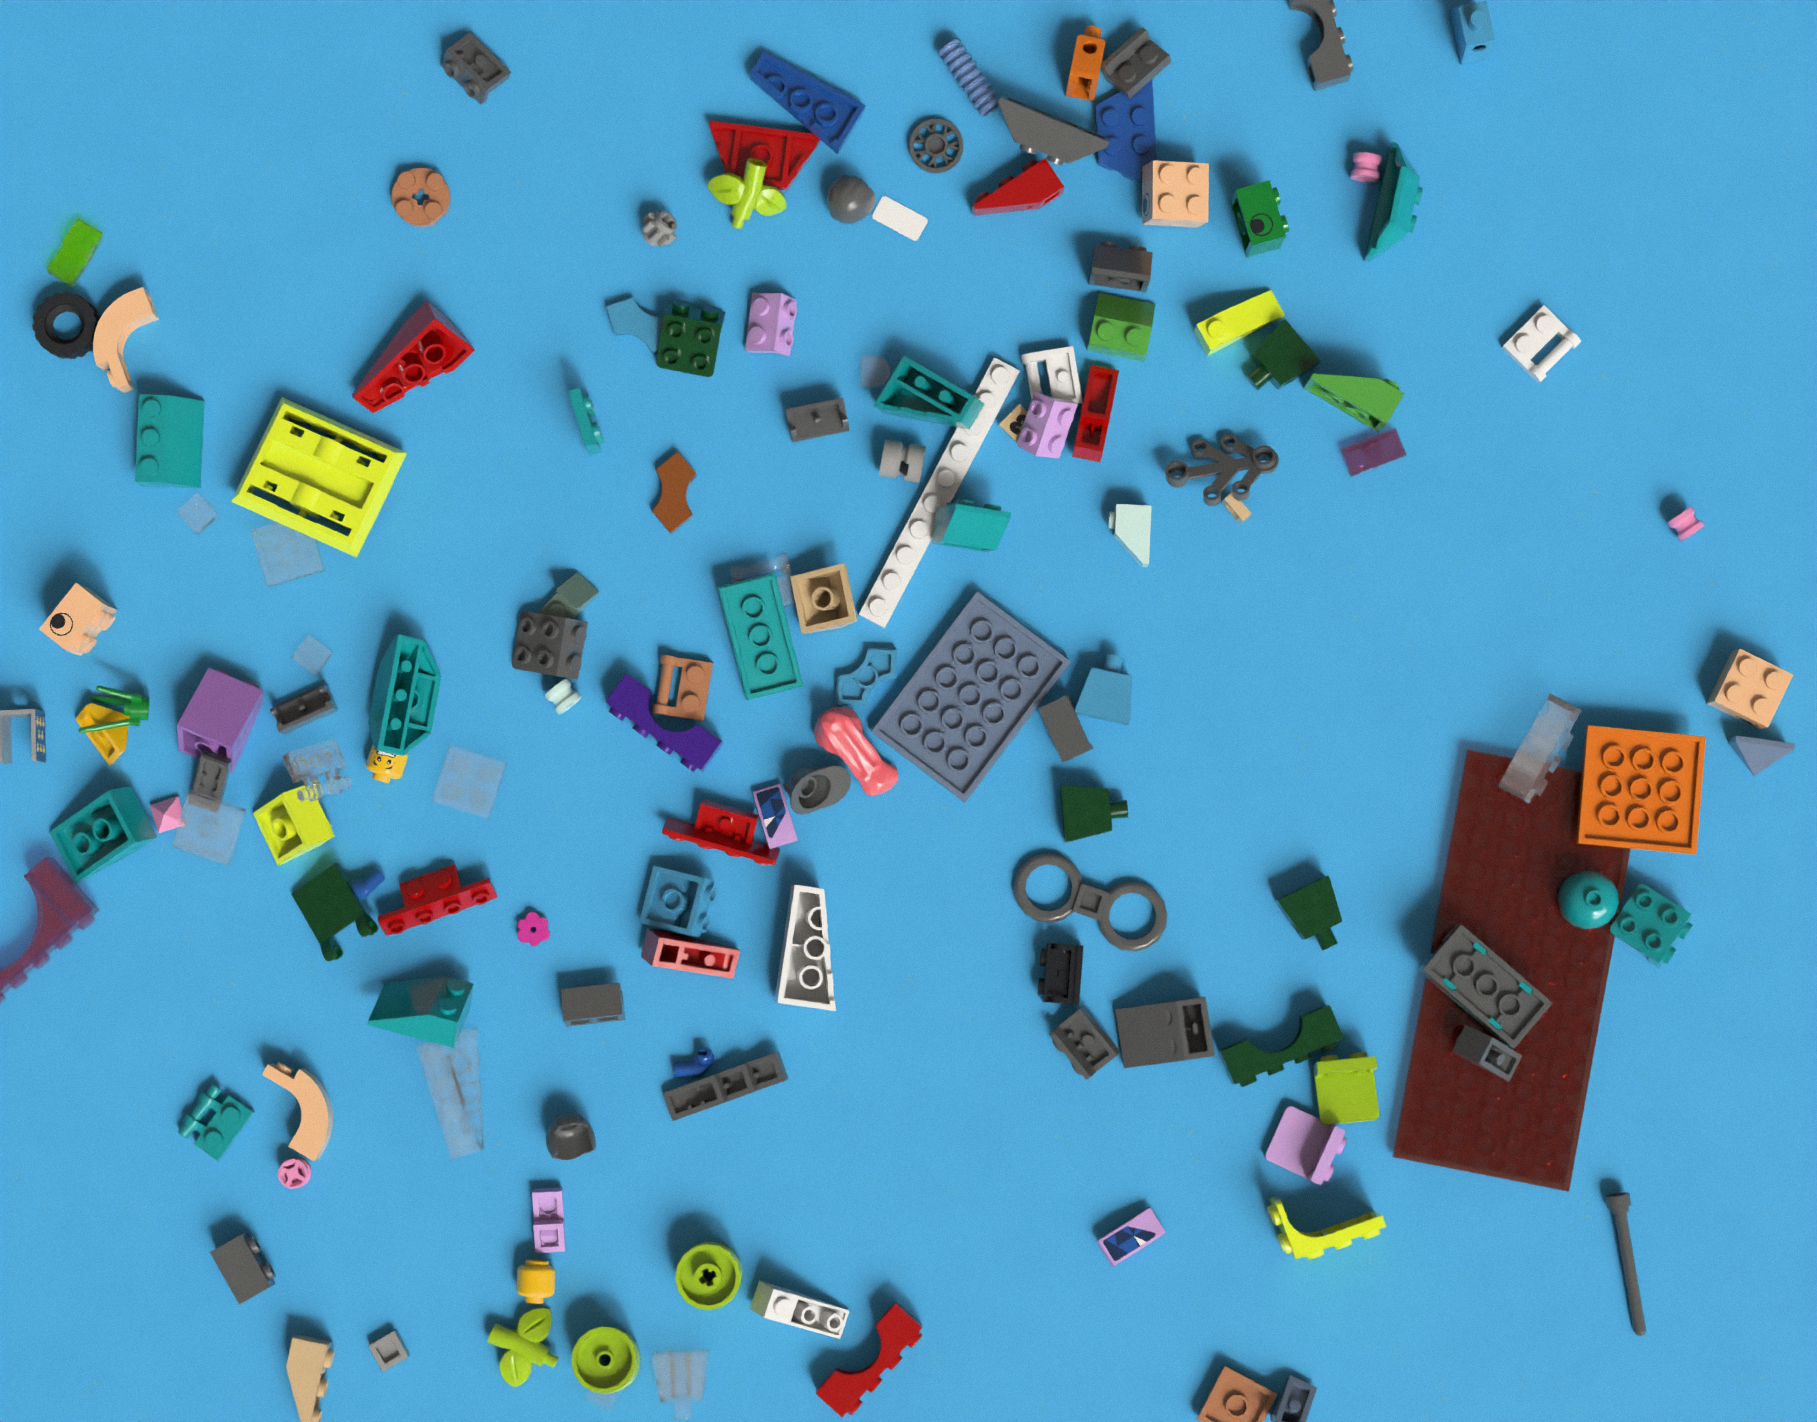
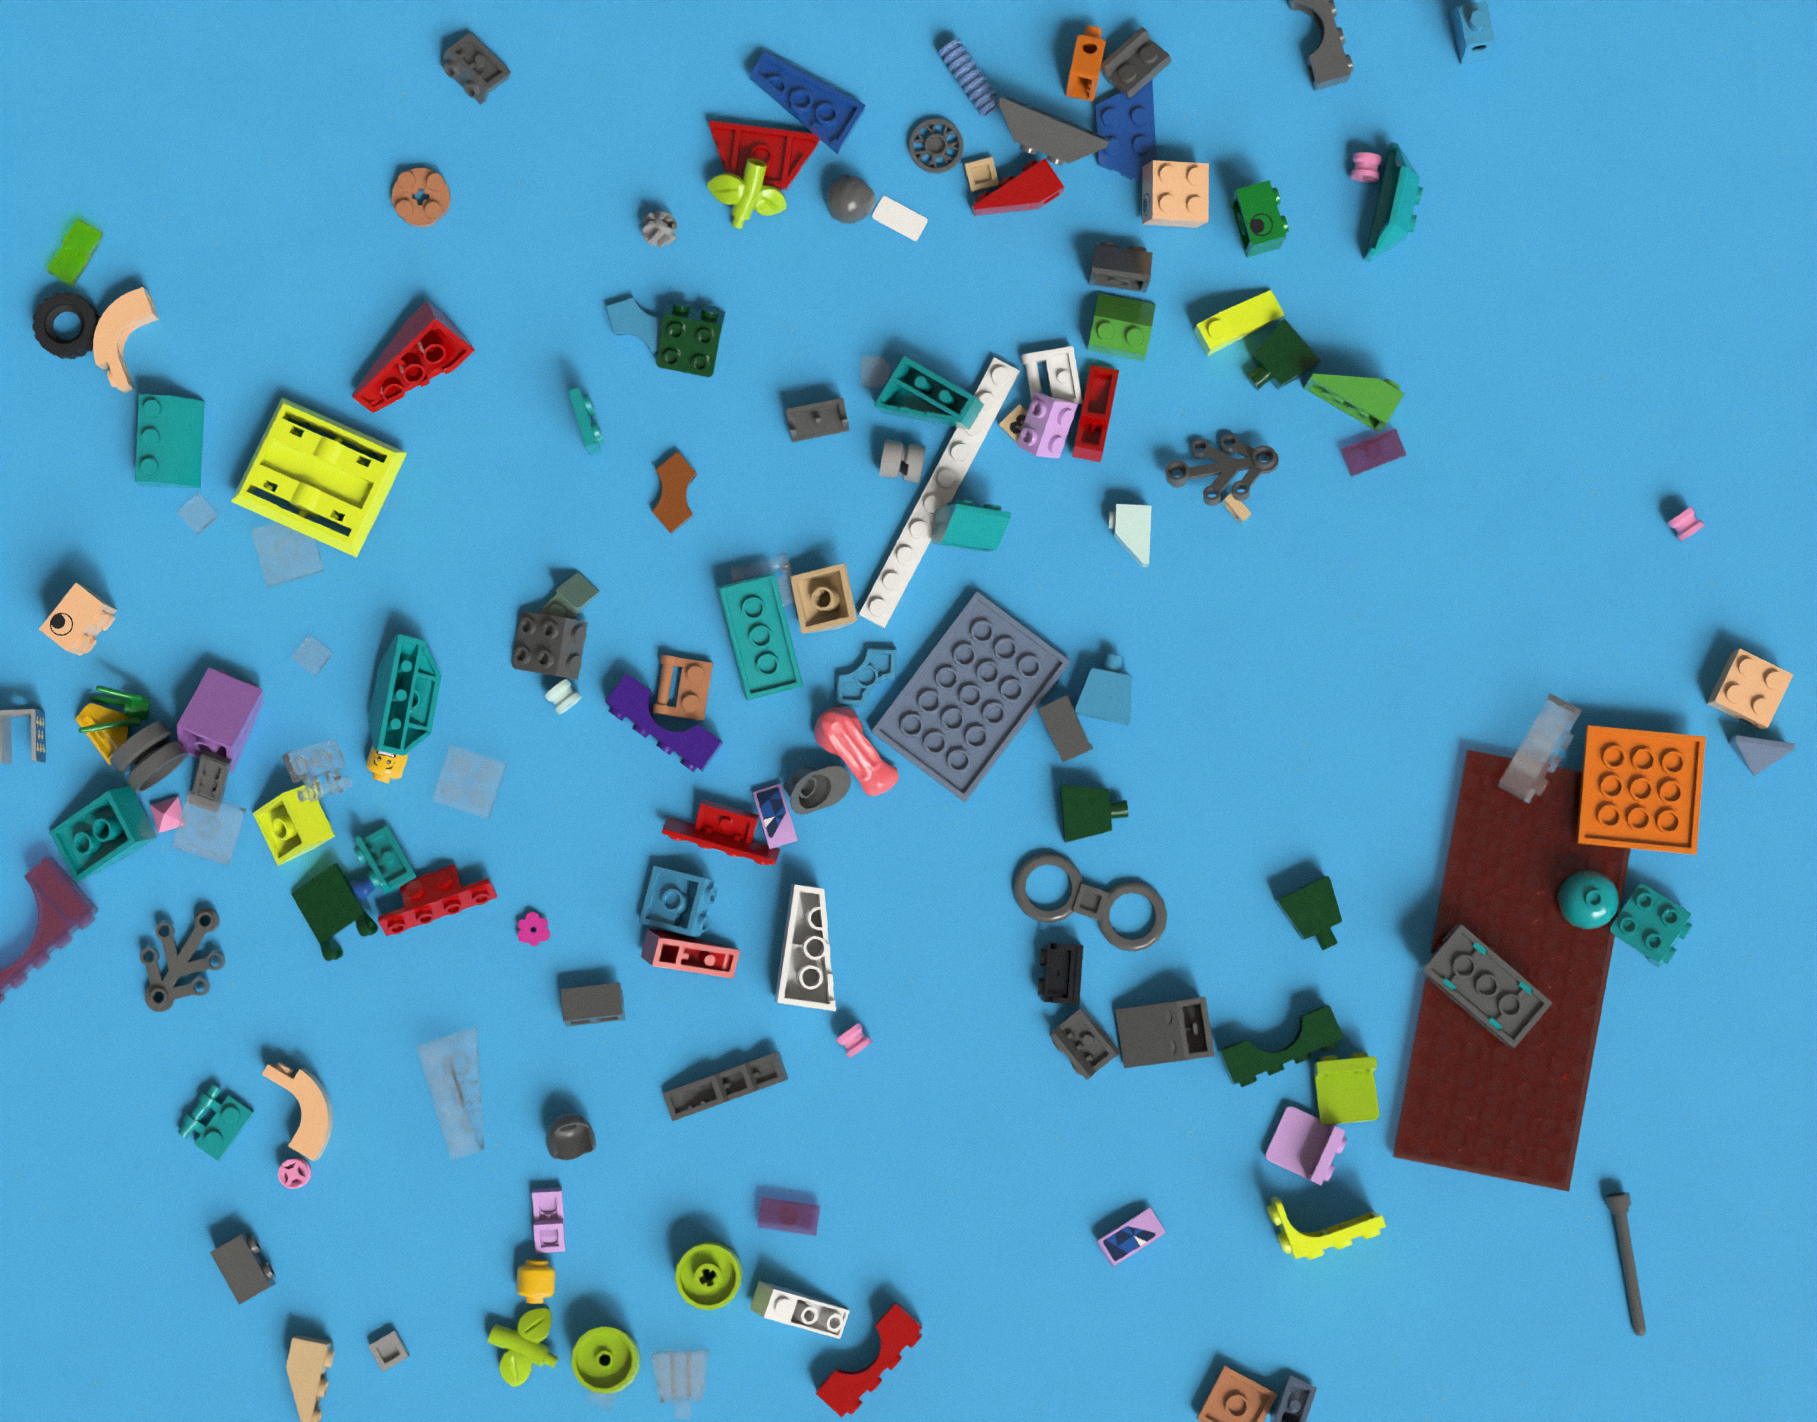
(148, 756): none -> dark grey wheel
(179, 964): none -> dark grey plant
(304, 709): dark grey hinge -> none
(385, 860): none -> teal bracket
(424, 1008): teal slope -> none
(698, 1065): blue arm -> none
(771, 323): lavender bracket -> none
(788, 1216): none -> plate
(854, 1040): none -> bright pink wheel
(981, 175): none -> tan tile
(1487, 1053): dark grey slope -> none
(1534, 337): white plate -> none

